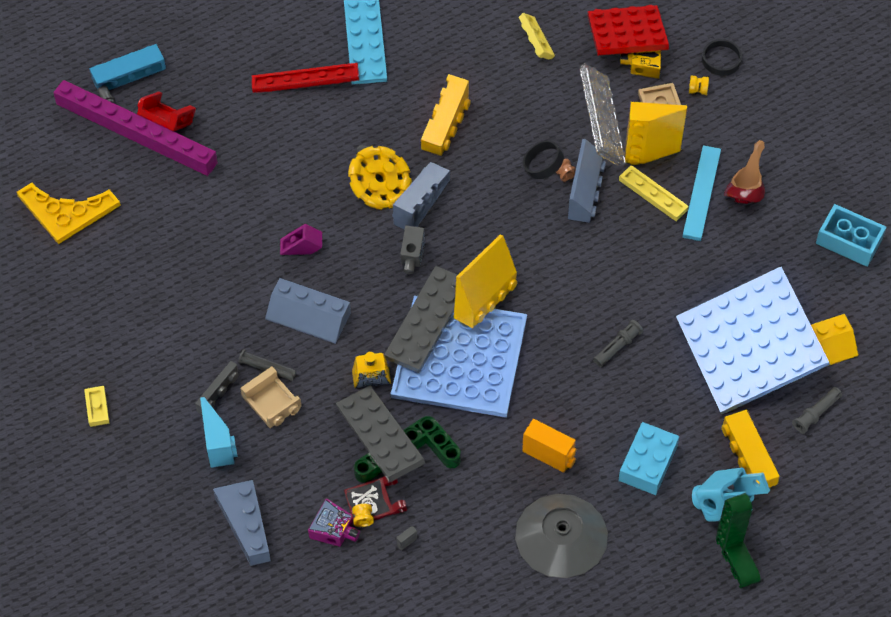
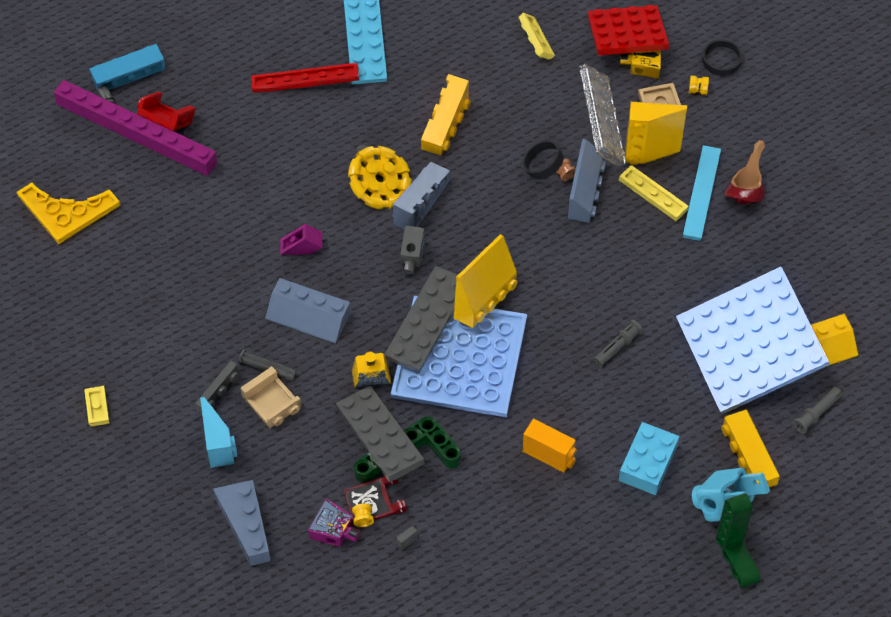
(556, 551): dark grey dish -> none
(851, 235): medium azure brick -> none

